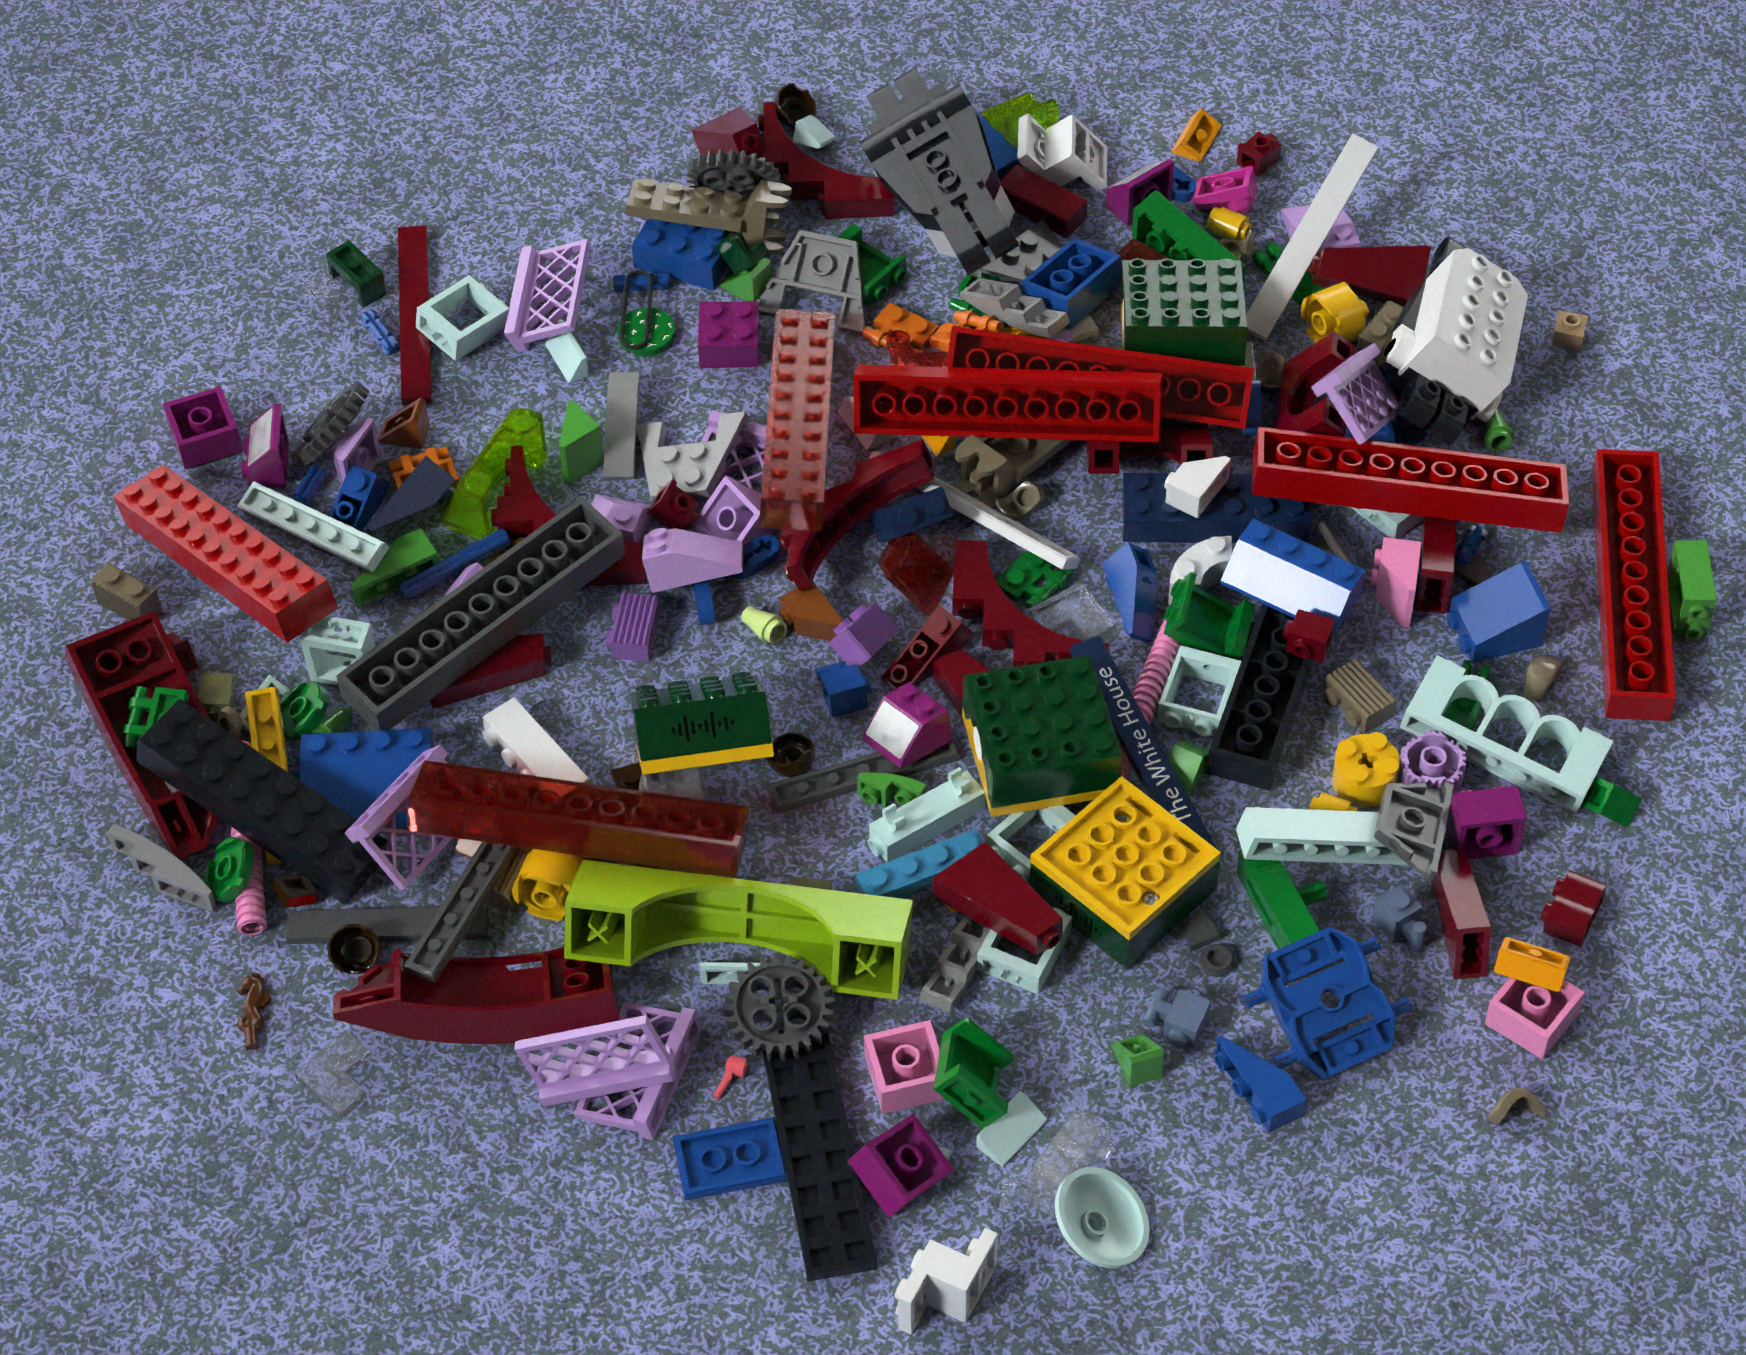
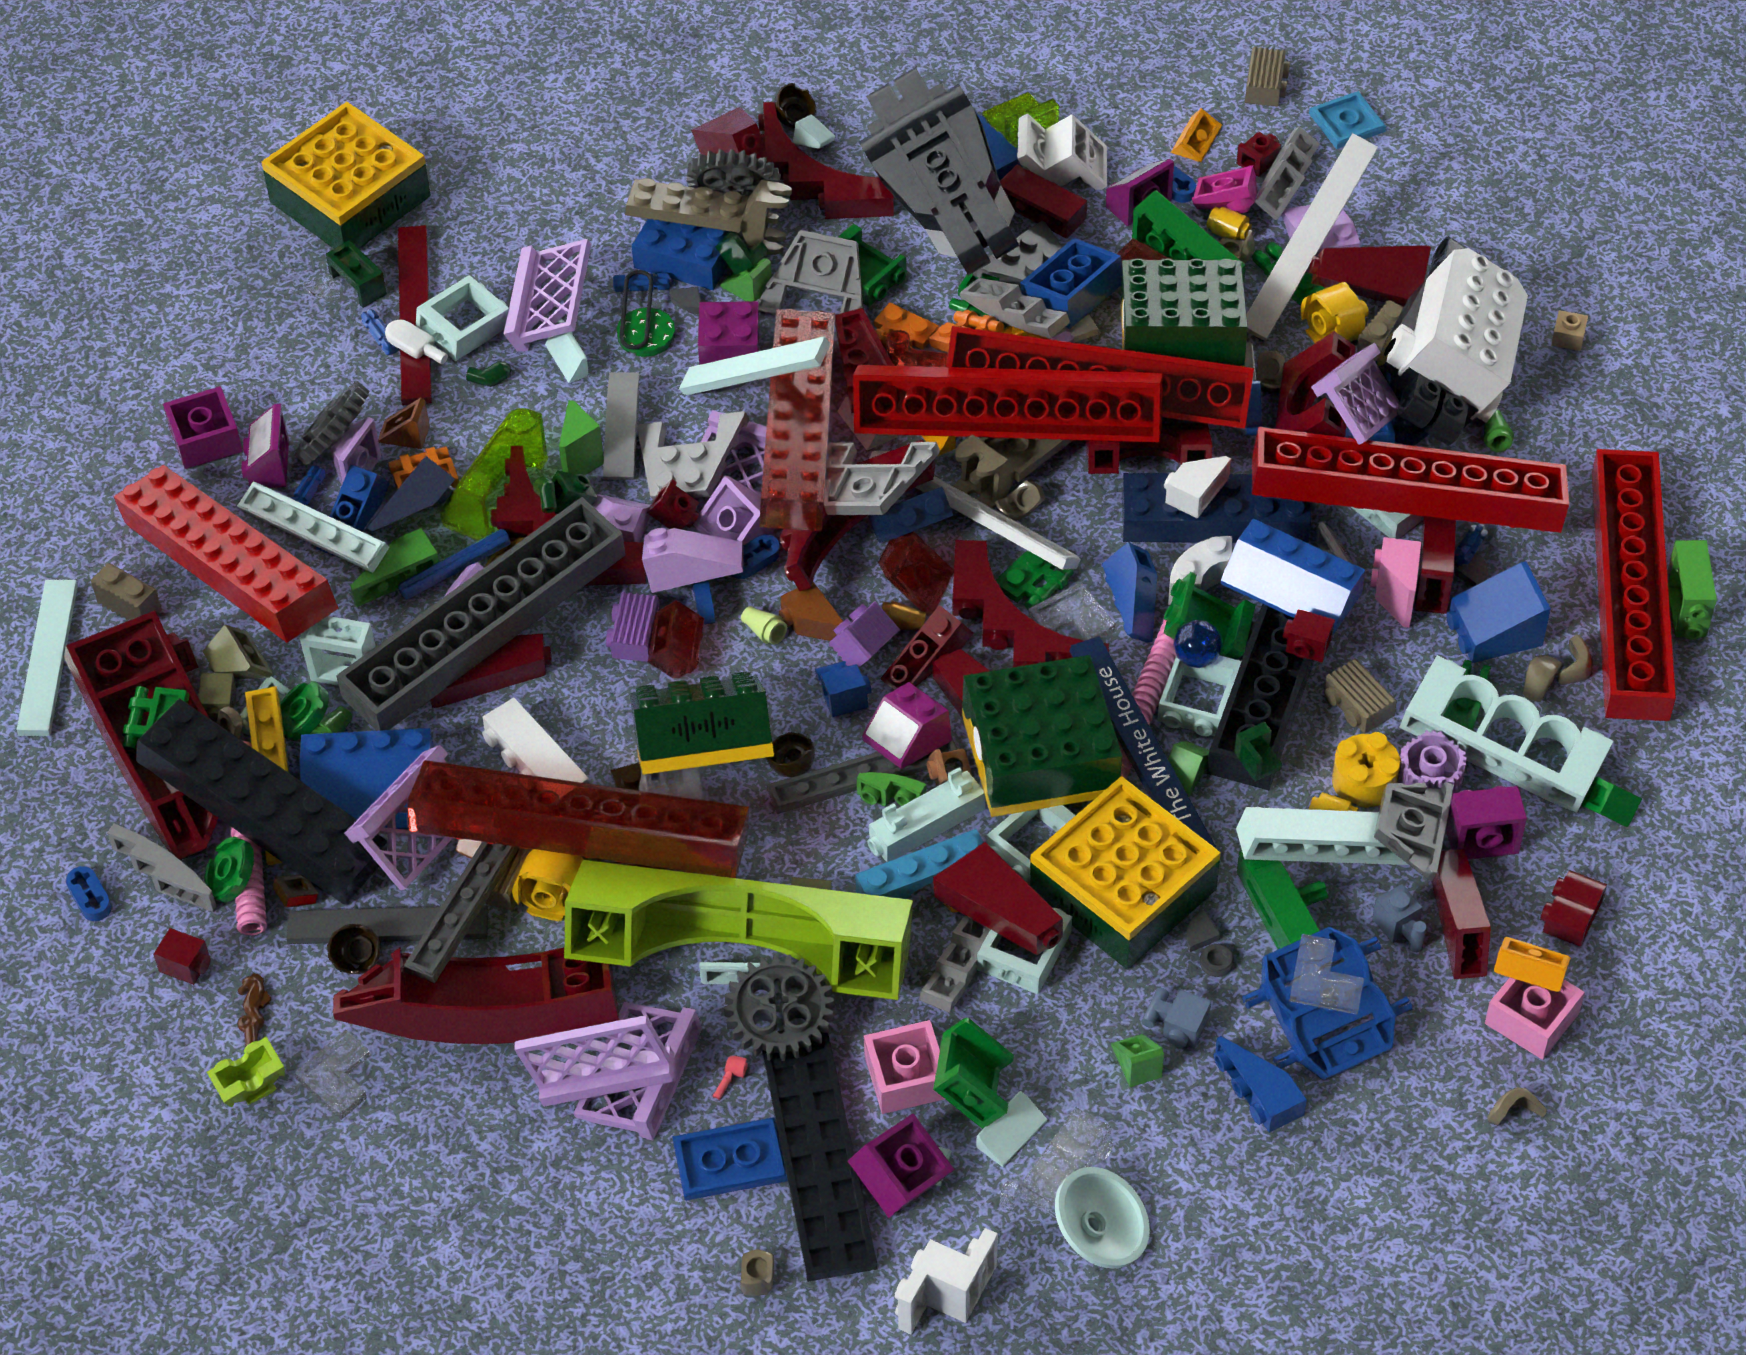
(47, 658): none -> light aqua tile
(94, 890): none -> blue beam
(182, 956): none -> dark red brick
(236, 653): none -> olive slope
(249, 1076): none -> lime cylinder
(346, 178): none -> yellow piece
(413, 340): none -> white piece
(490, 376): none -> dark green arm
(545, 490): none -> dark green arm
(570, 488): none -> dark green brick
(676, 640): none -> clear red brick
(686, 299): none -> dark grey tile
(755, 366): none -> light aqua tile
(757, 1272): none -> dark tan hair
(858, 346): none -> dark red wing
(871, 487): none -> light grey wing
(904, 616): none -> pearl gold cone
(937, 760): none -> nougat bracket
(1198, 643): none -> clear blue hair
(1255, 752): none -> dark green panel
(1265, 77): none -> dark tan brick
(1286, 172): none -> light grey slope
(1317, 985): none -> clear plate
(1347, 116): none -> dark azure tile
(1582, 667): none -> dark tan hair

